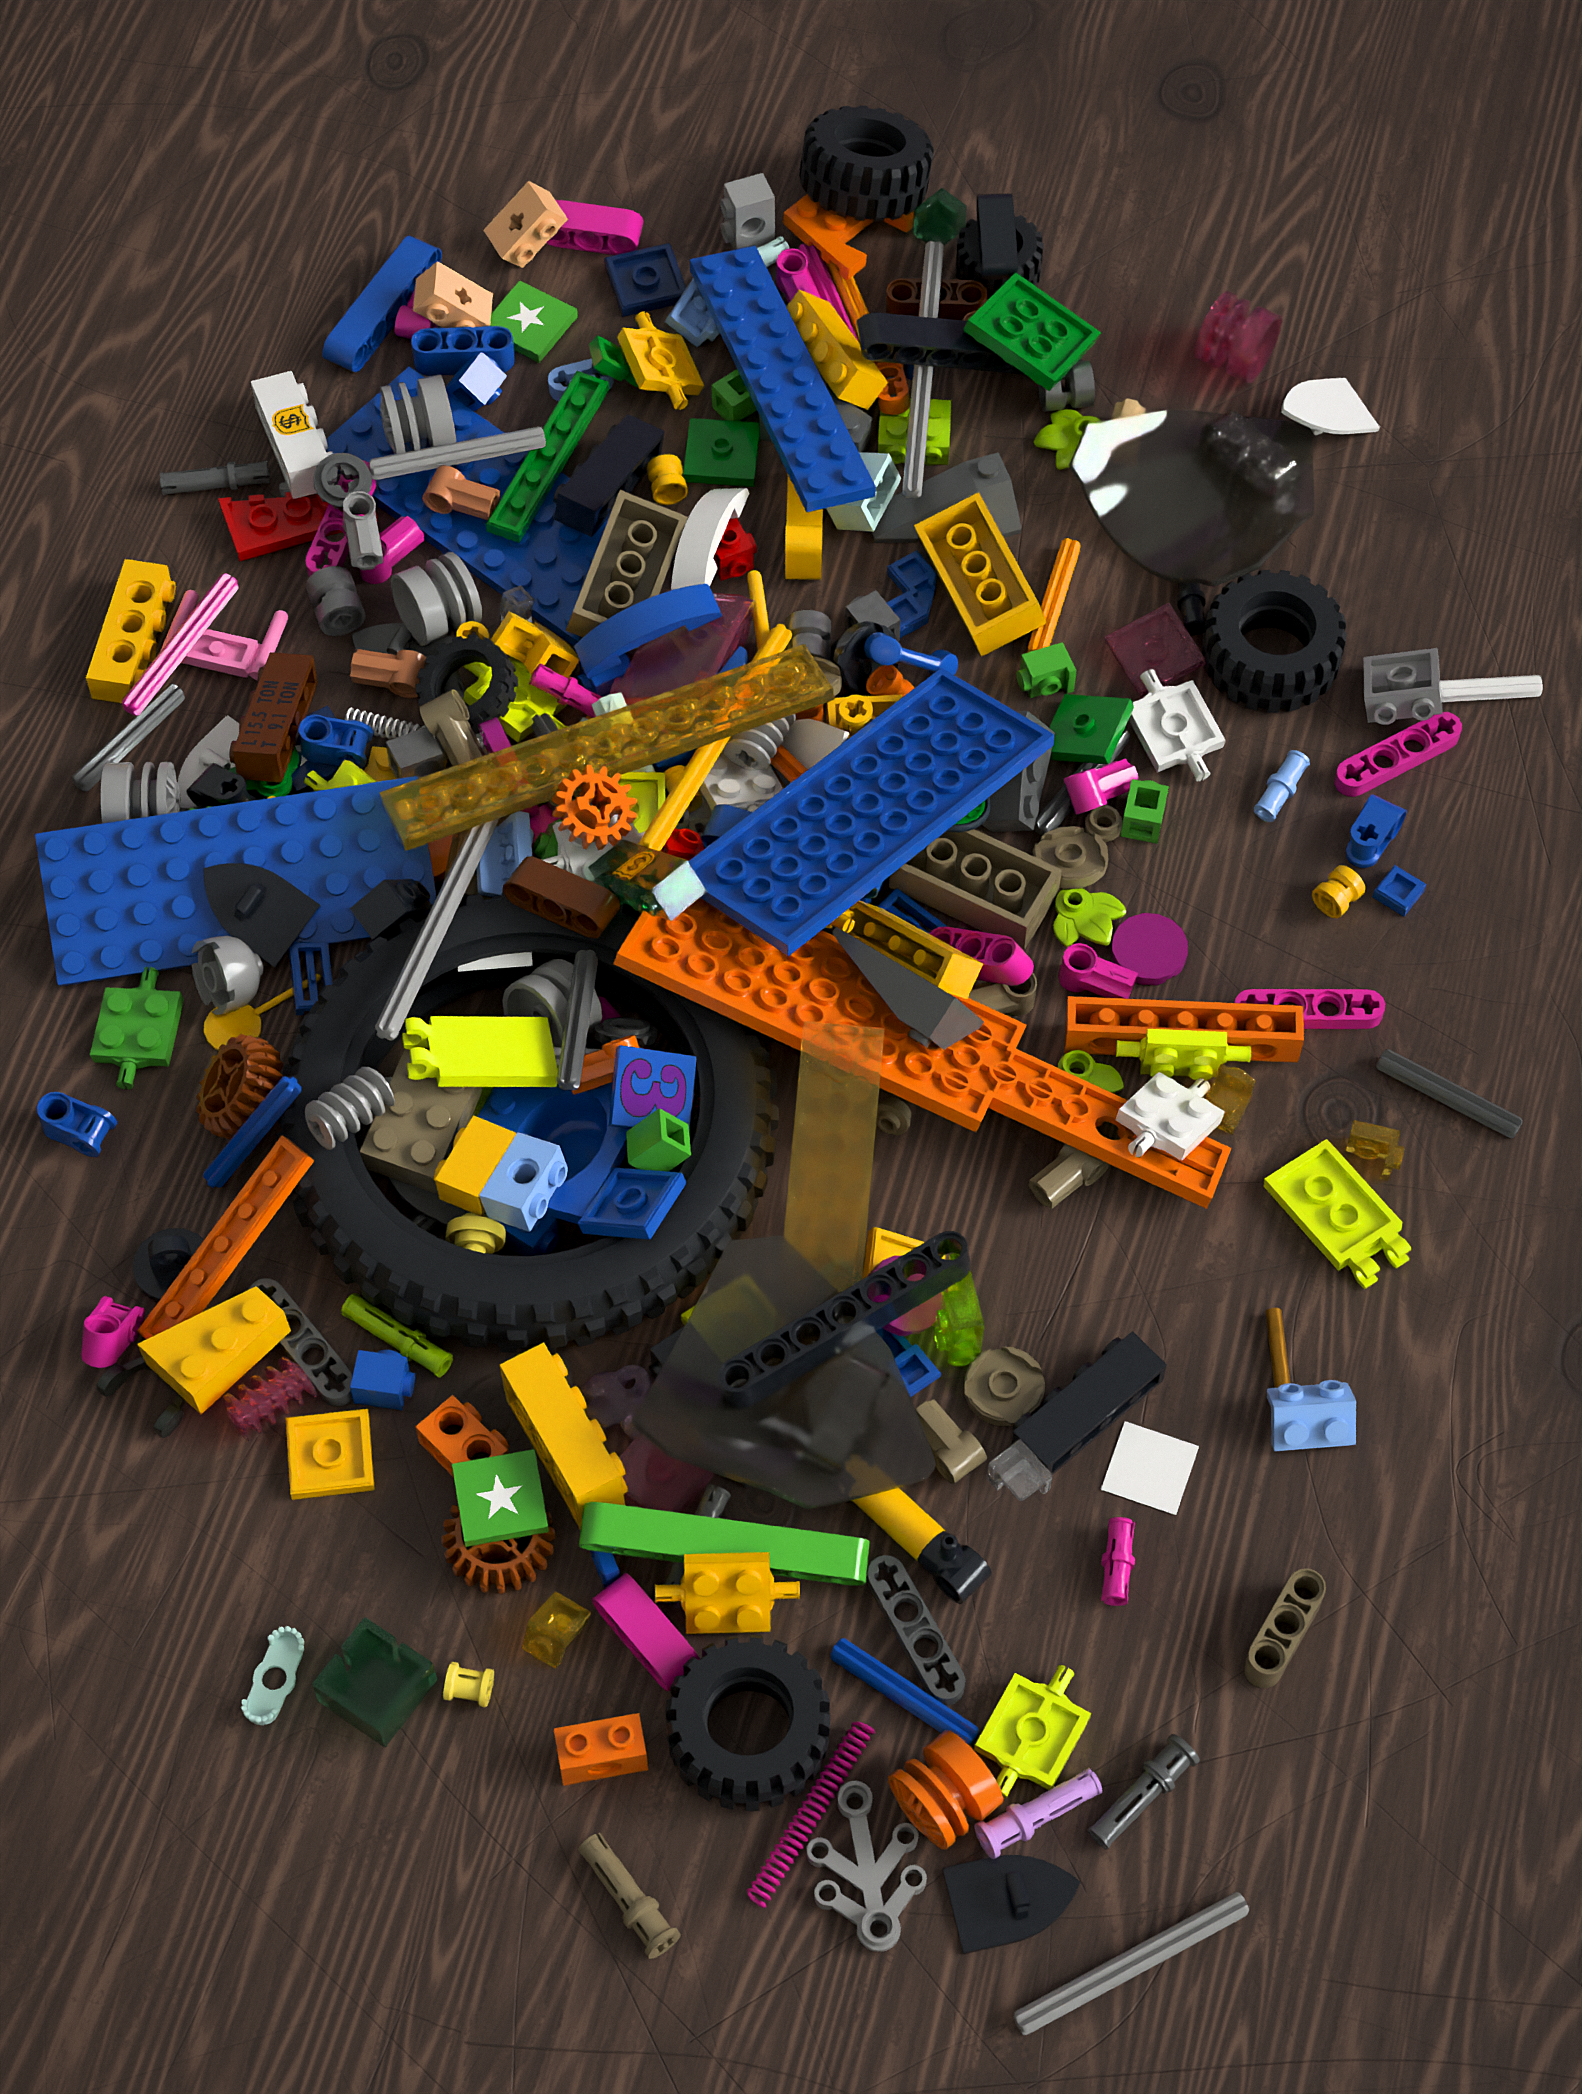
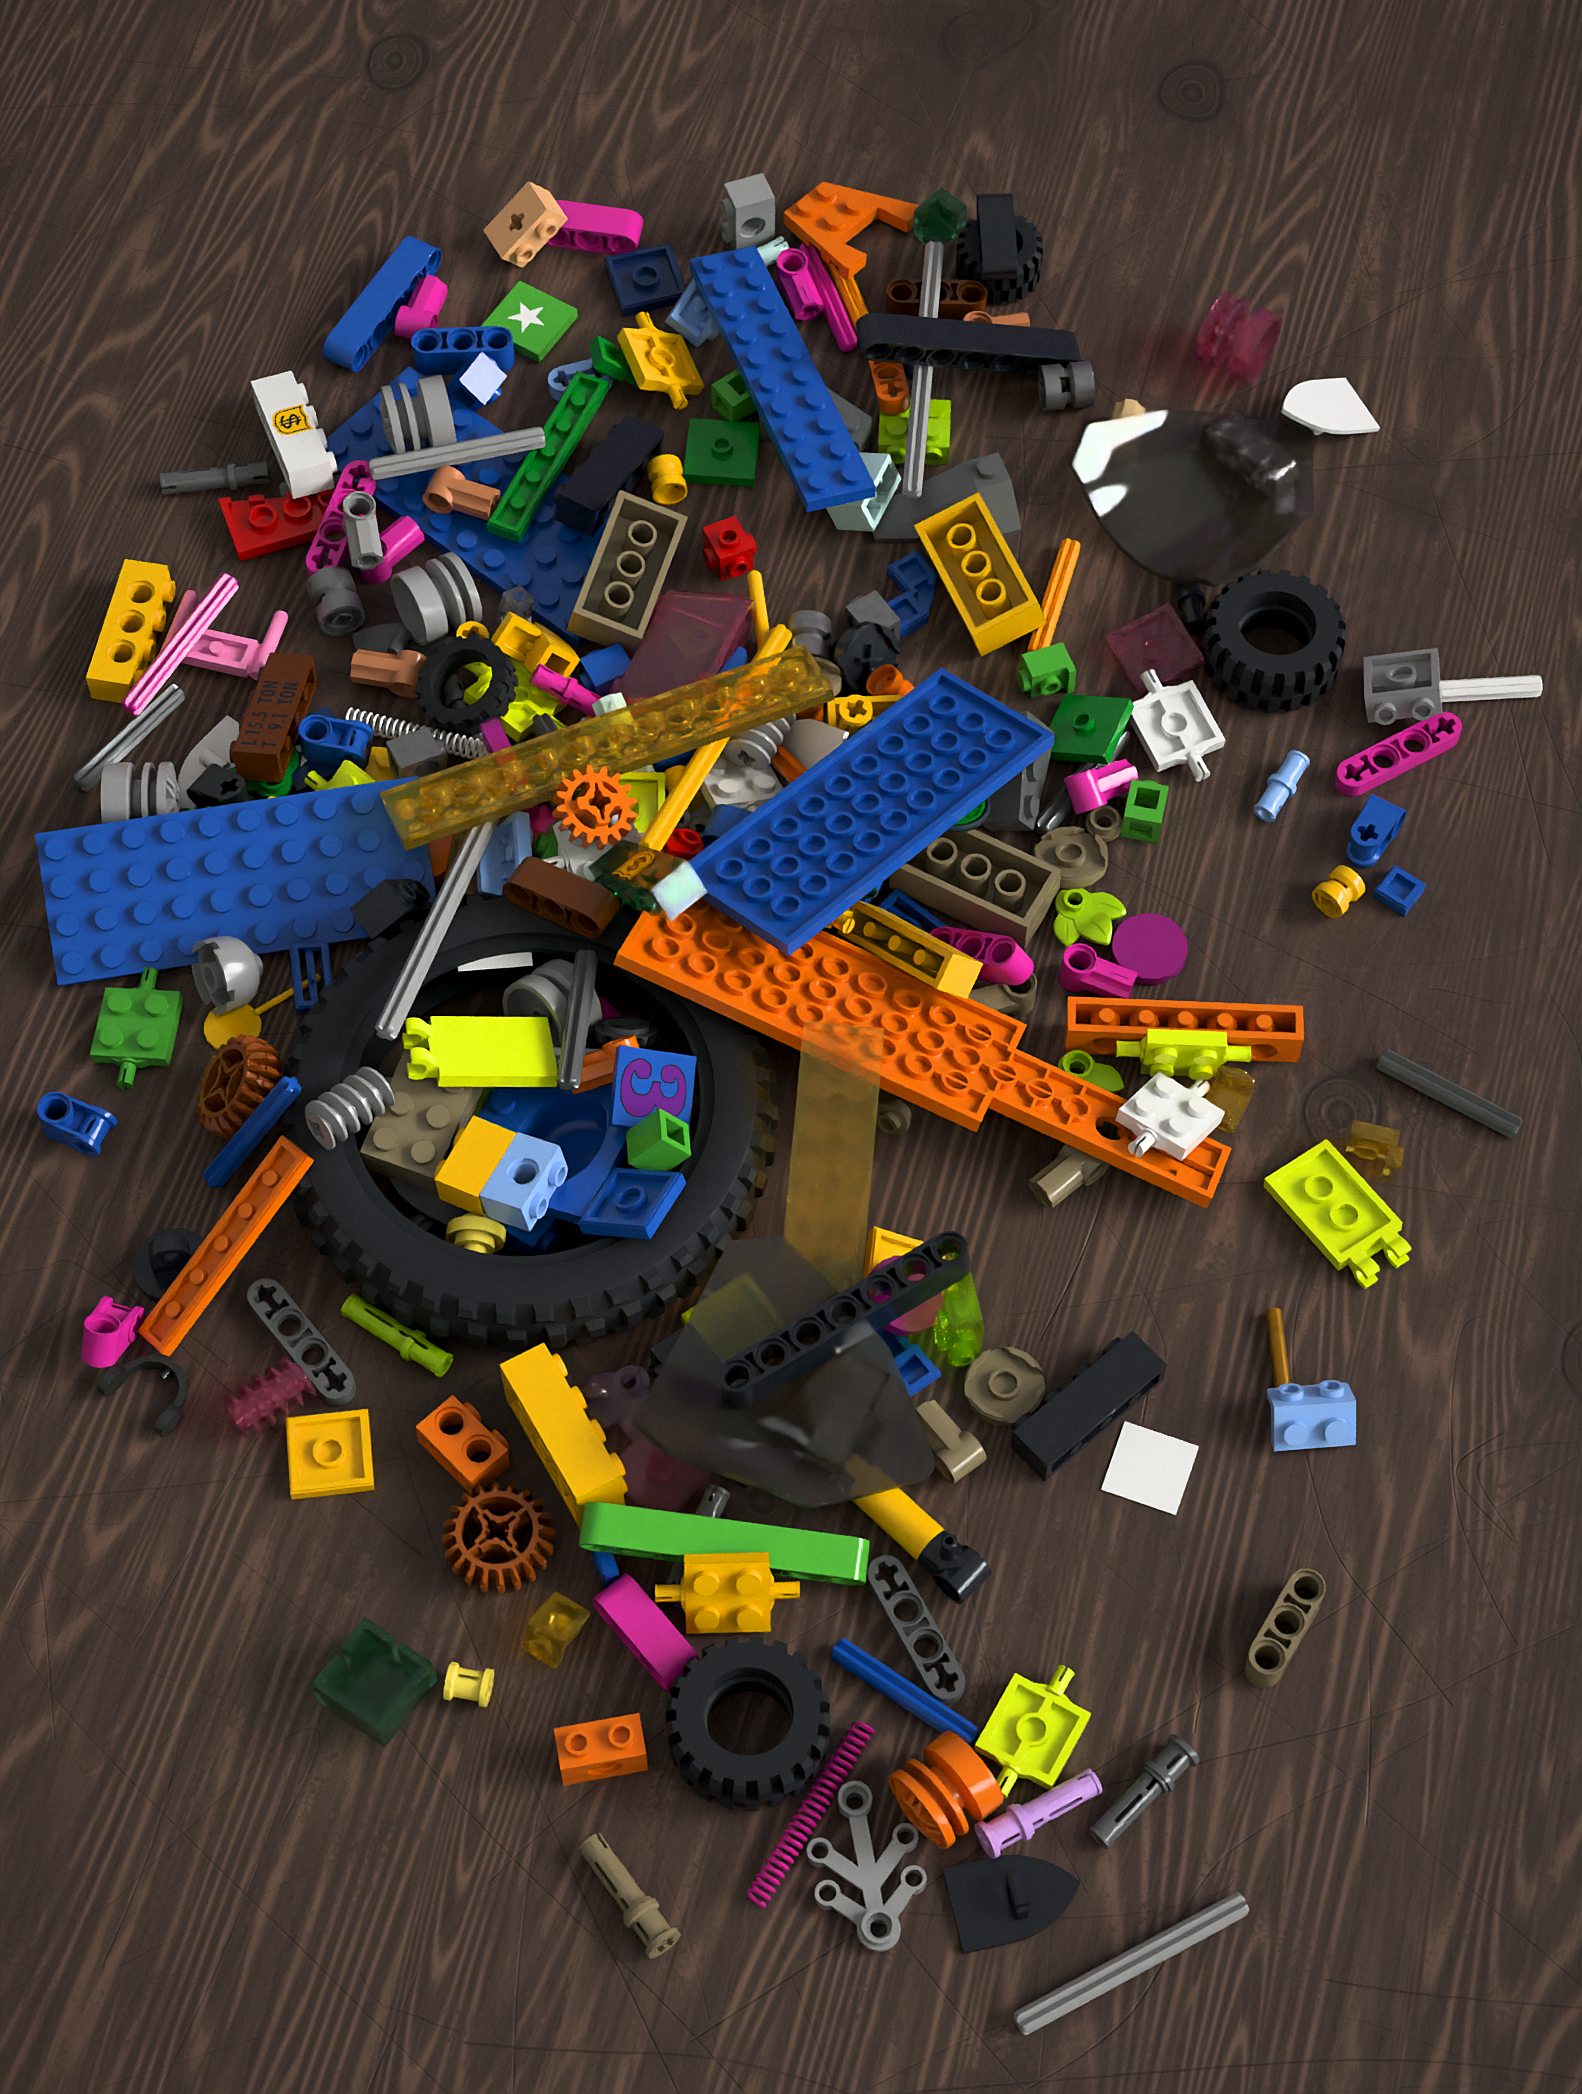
(216, 1346): yellow wedge -> none
(258, 907): black shield -> none
(284, 1652): light aqua piece -> none
(350, 467): dark grey gear -> none
(382, 1379): blue brick -> none
(448, 720): dark tan piece -> none
(451, 299): light nougat brick -> none
(500, 1498): bright green tile -> none
(643, 623): blue slope -> none
(703, 534): white slope -> none
(802, 539): yellow beam -> none
(835, 351): yellow brick -> none
(866, 163): black tyre -> none
(887, 651): blue bar -> none
(915, 1001): dark grey wedge -> none
(1019, 1472): clear panel -> none
(1032, 331): green plate -> none
(1063, 434): lime plate -> none
(1118, 1561): dark pink pin -> none
(1313, 997): dark pink beam -> none

